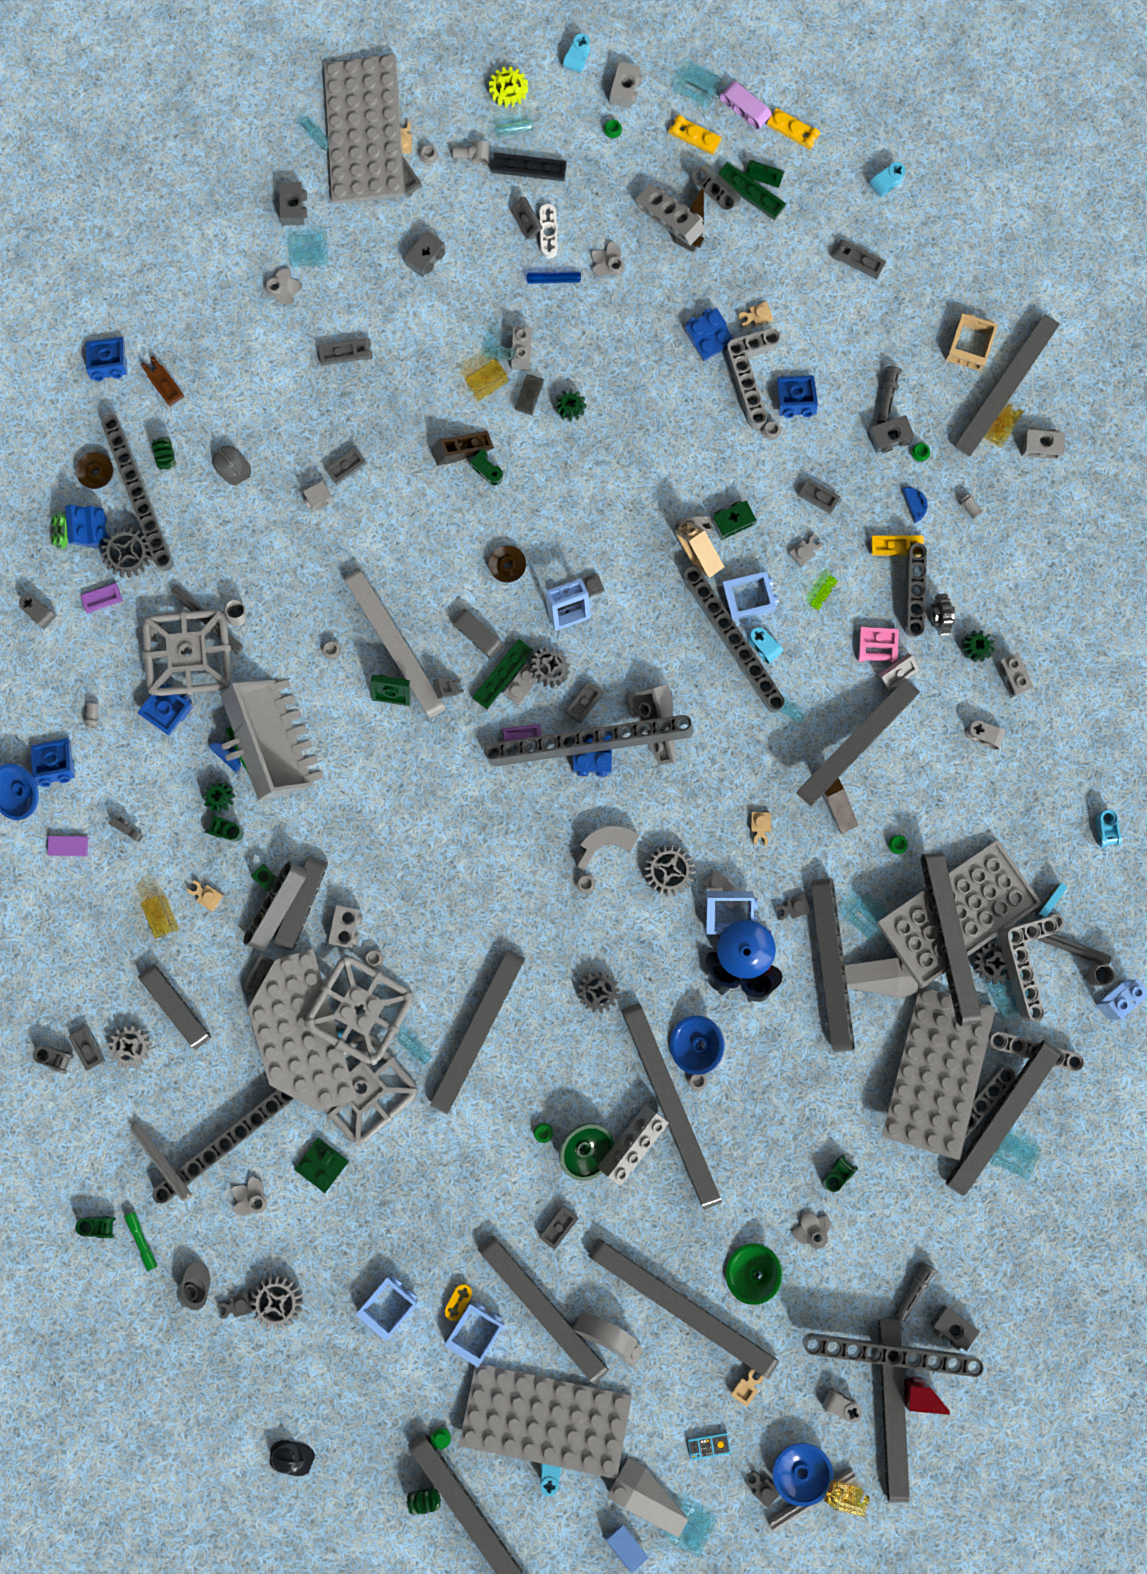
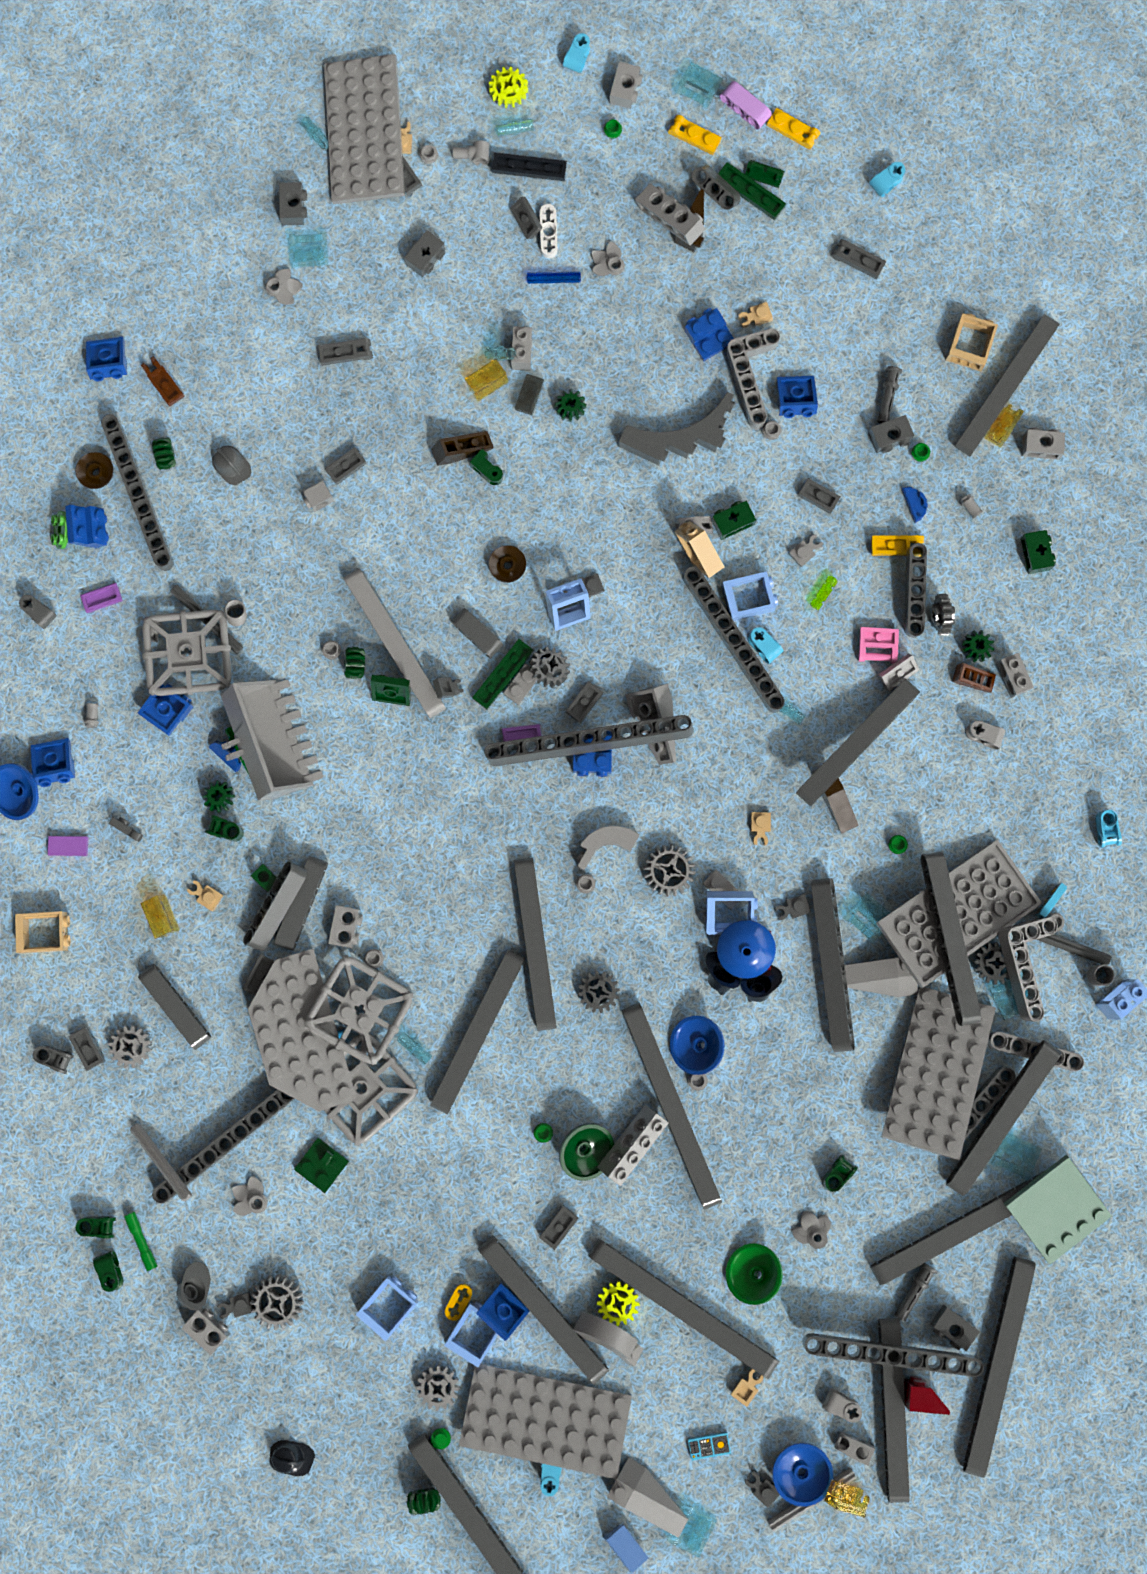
(22, 932): none -> tan window
(107, 1269): none -> dark green piece
(130, 544): dark grey gear -> none
(202, 1334): none -> light grey brick
(354, 662): none -> dark green gear
(432, 1381): none -> light grey gear
(503, 1312): none -> blue plate
(535, 944): none -> dark grey beam
(627, 1299): none -> neon yellow gear
(654, 445): none -> dark grey arch
(854, 1448): none -> light grey leg
(945, 1237): none -> dark grey beam
(959, 679): none -> reddish brown slope
(1000, 1367): none -> dark grey beam
(1034, 560): none -> dark green brick
(1057, 1209): none -> plate

